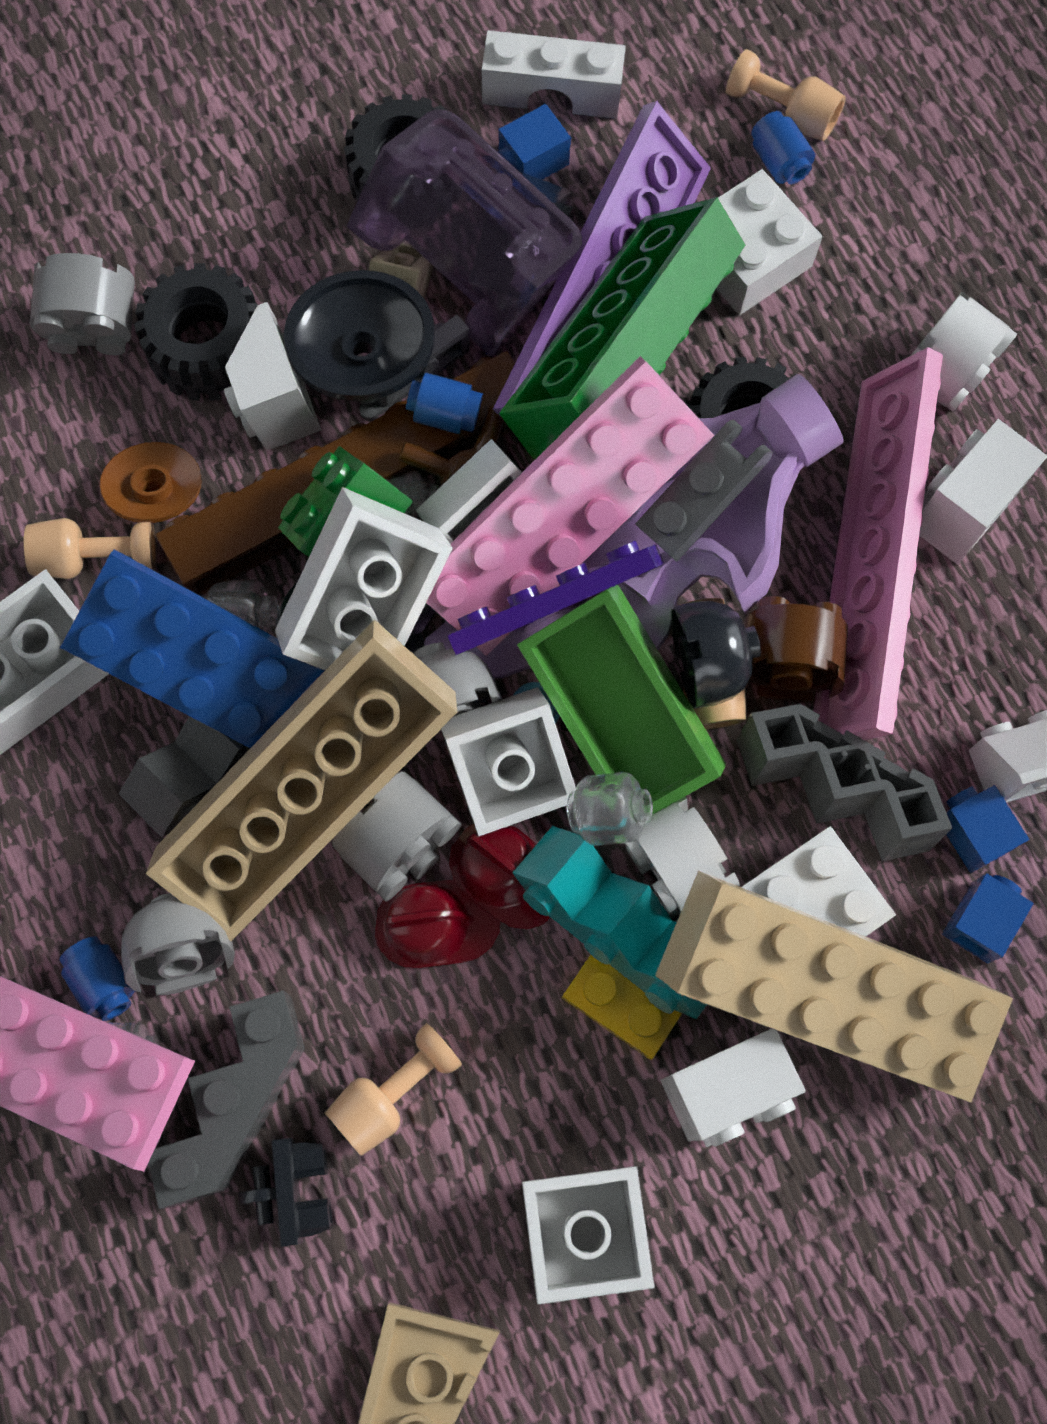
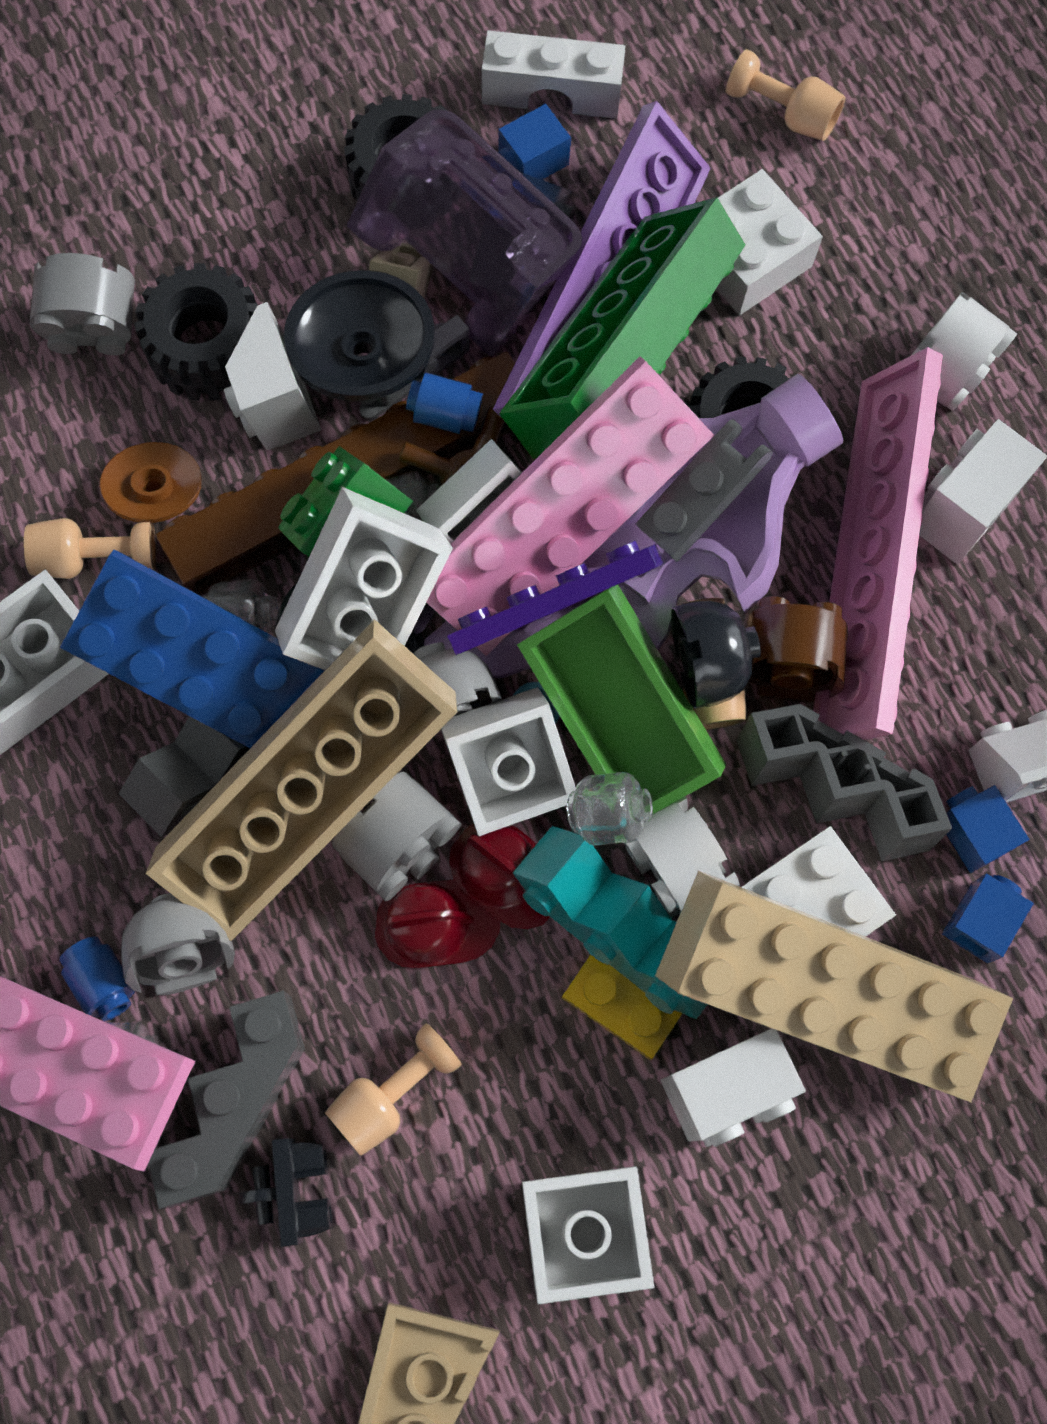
(782, 148): blue brick -> none

